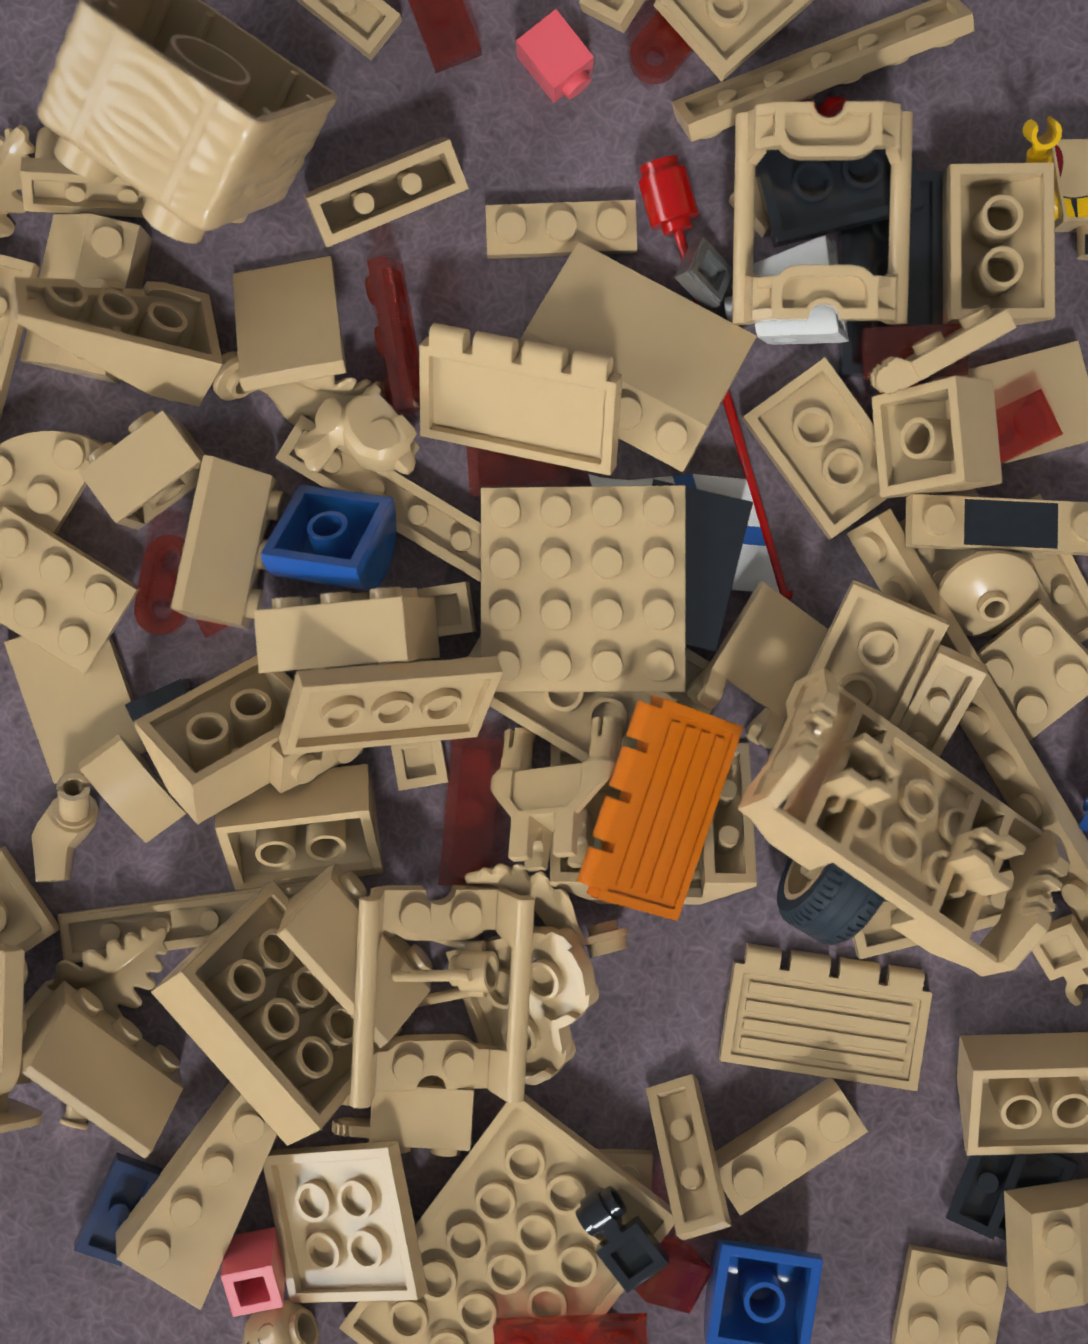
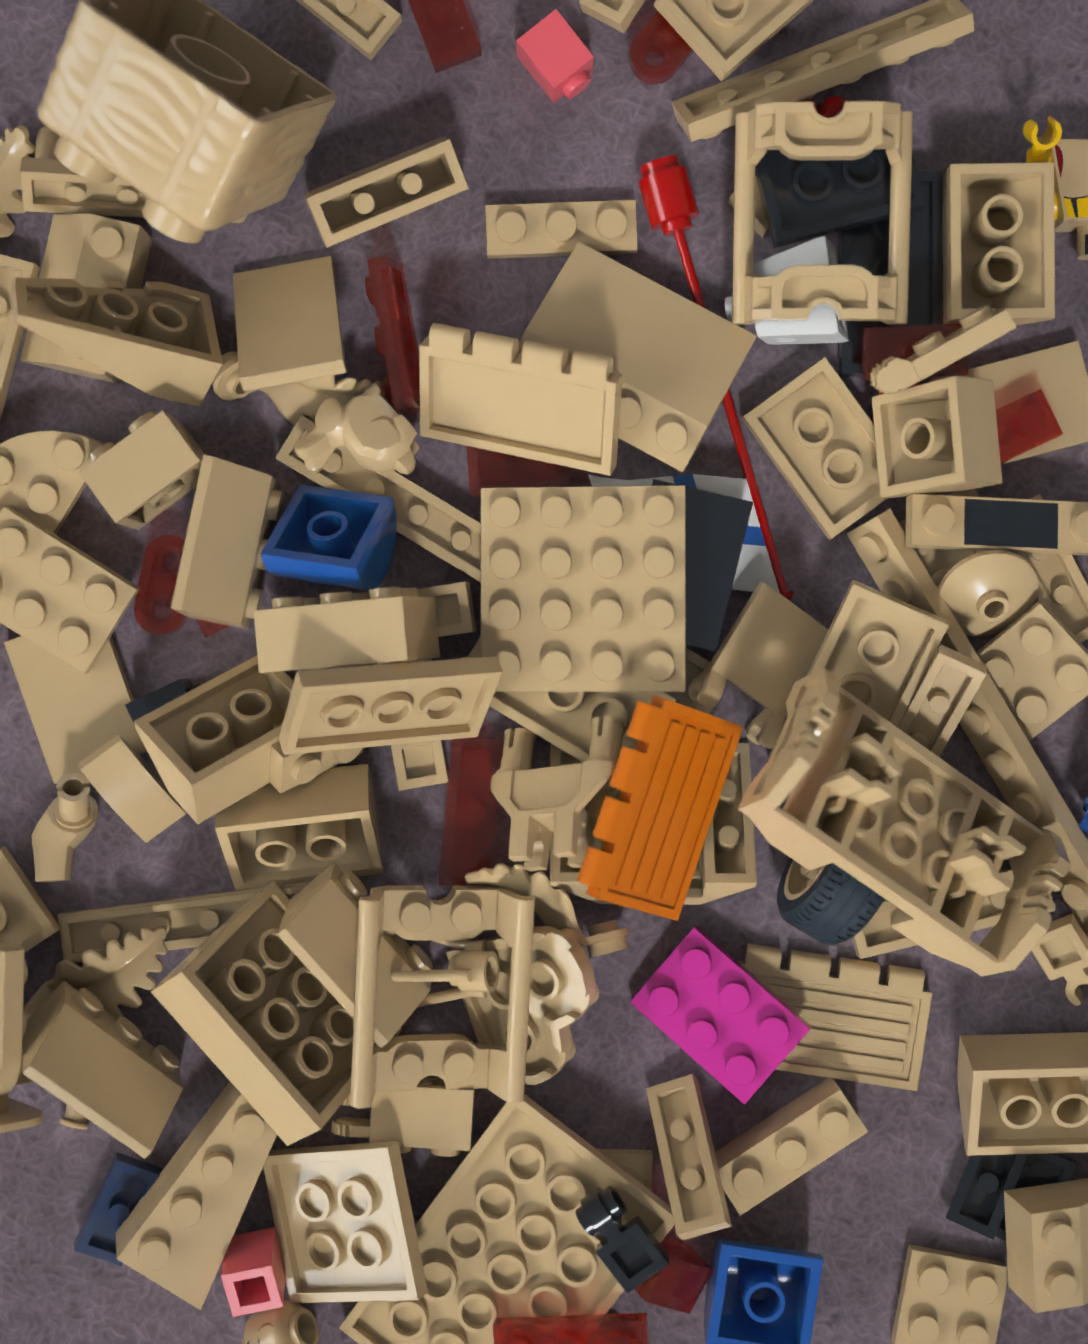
(704, 273): flat silver tile -> none
(720, 1014): none -> dark pink plate

